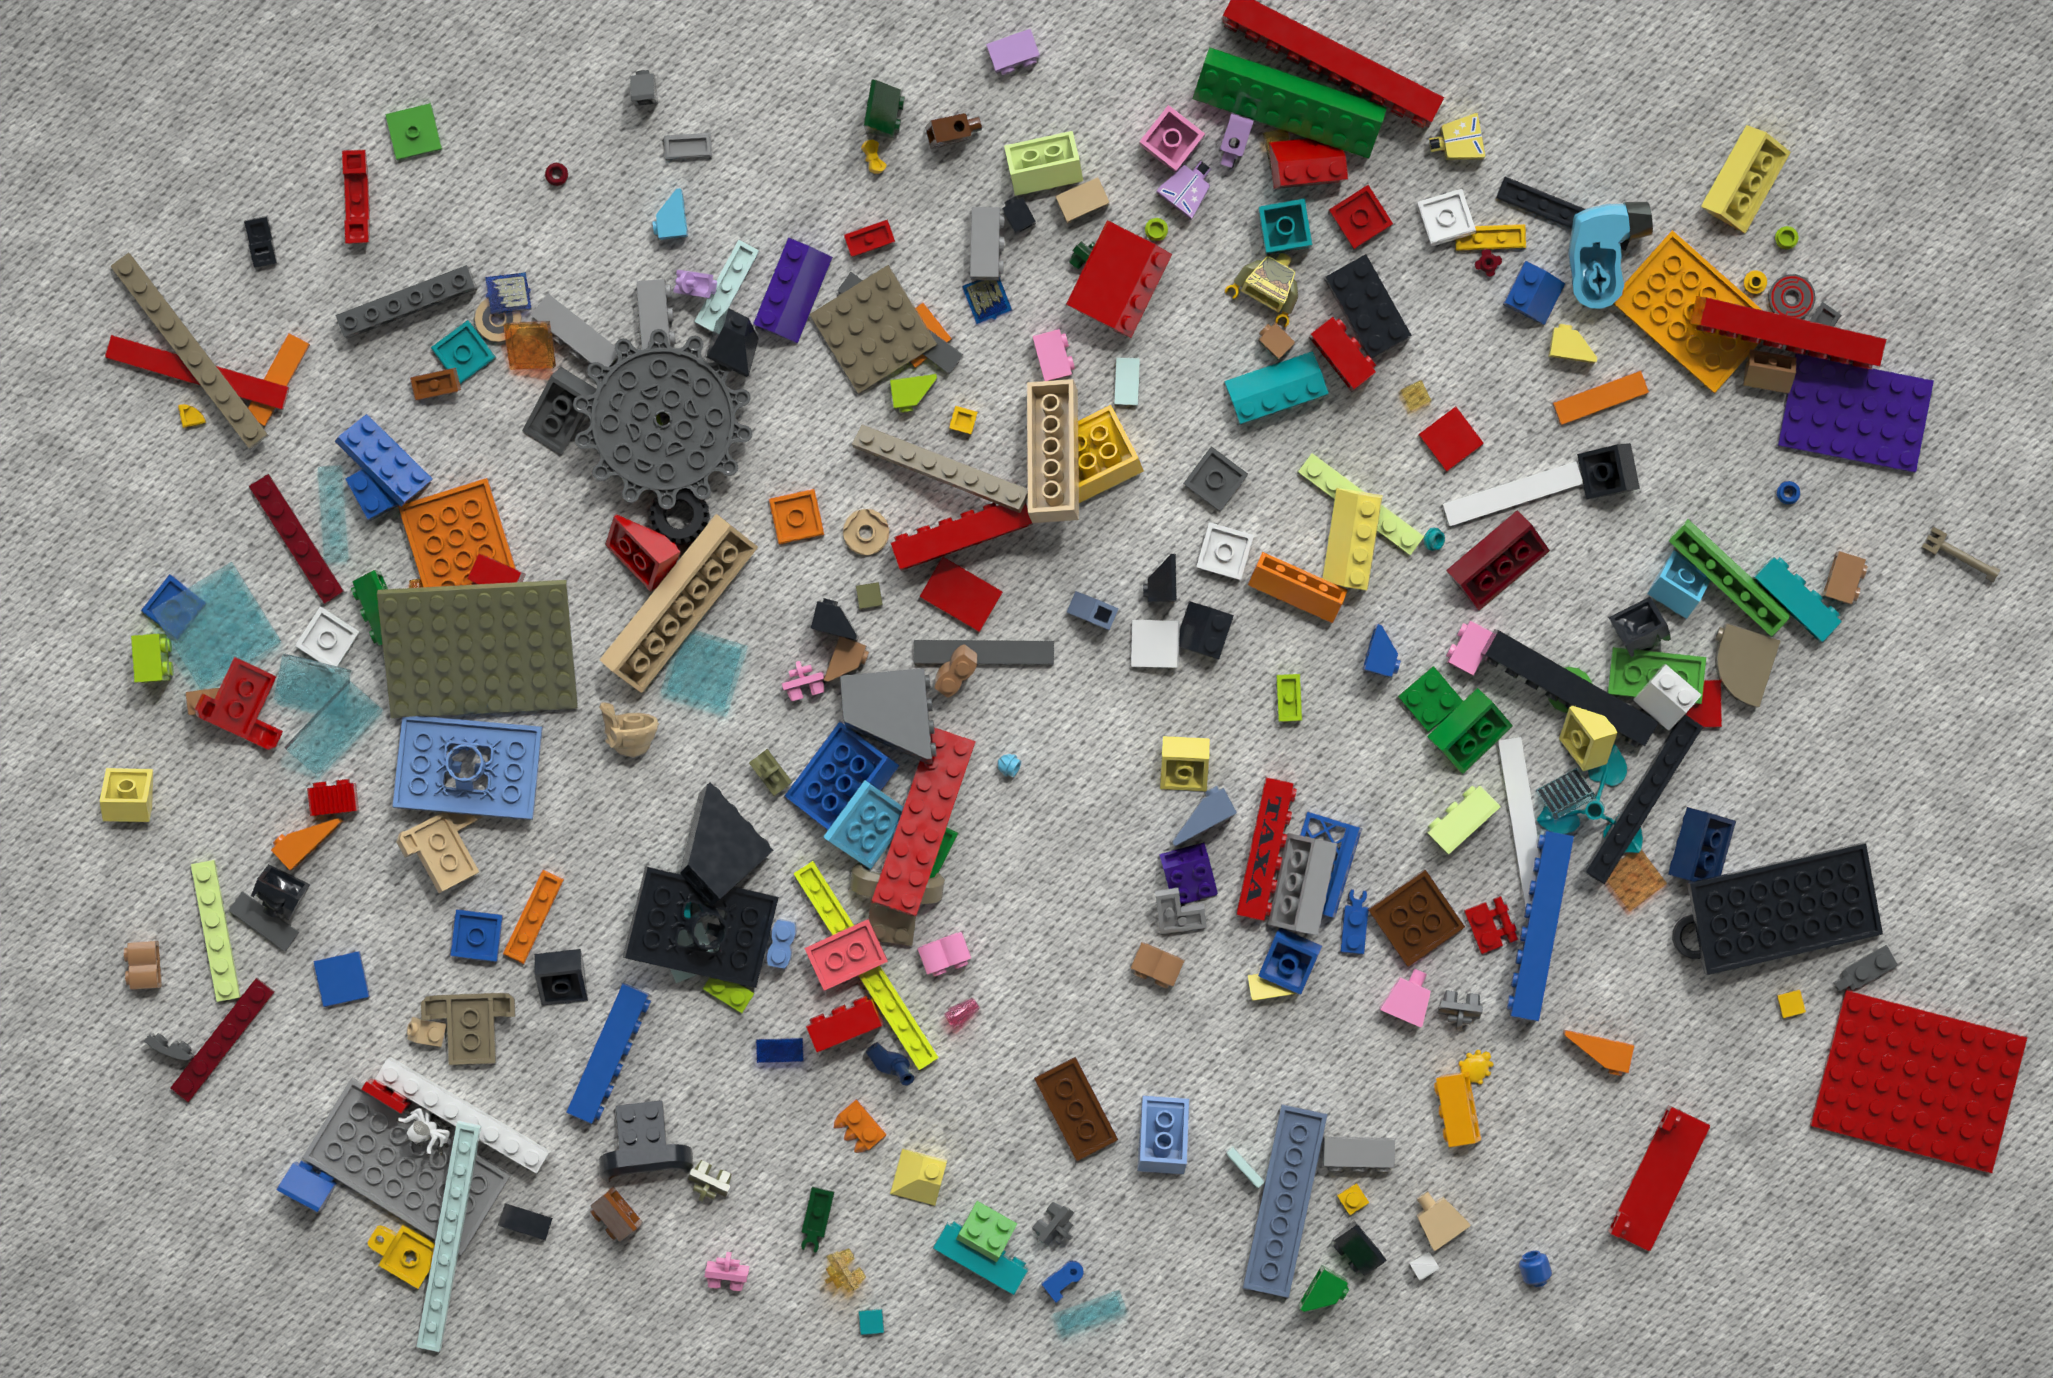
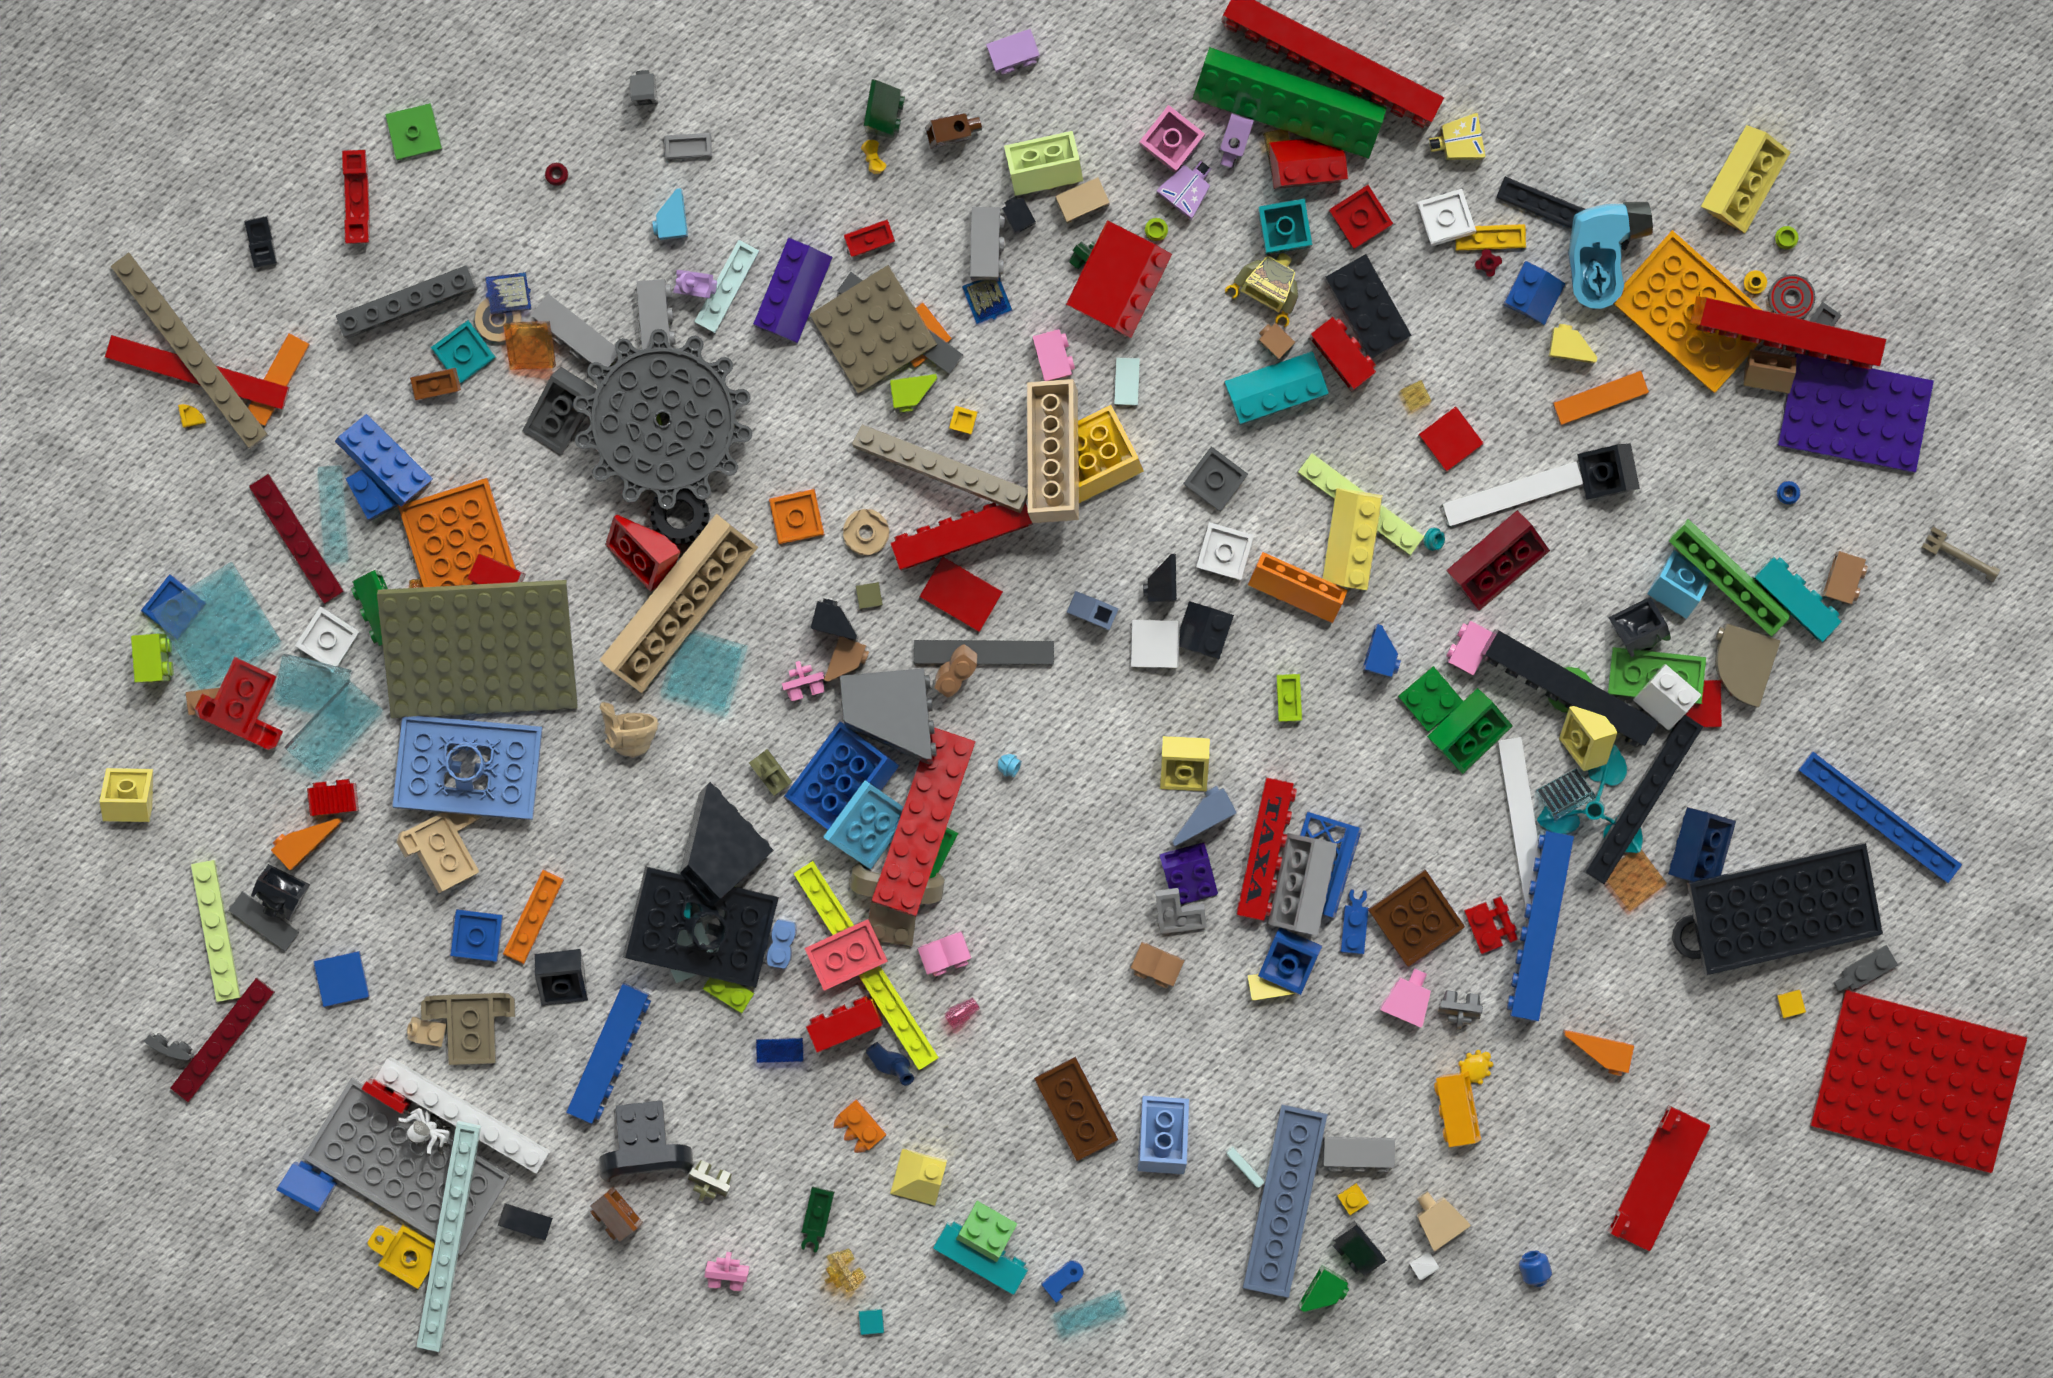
(143, 965): medium nougat brick -> none
(733, 342): black slope -> none
(1058, 1227): dark grey hips -> none
(1462, 818): yellowish green slope -> none
(1880, 817): none -> blue plate

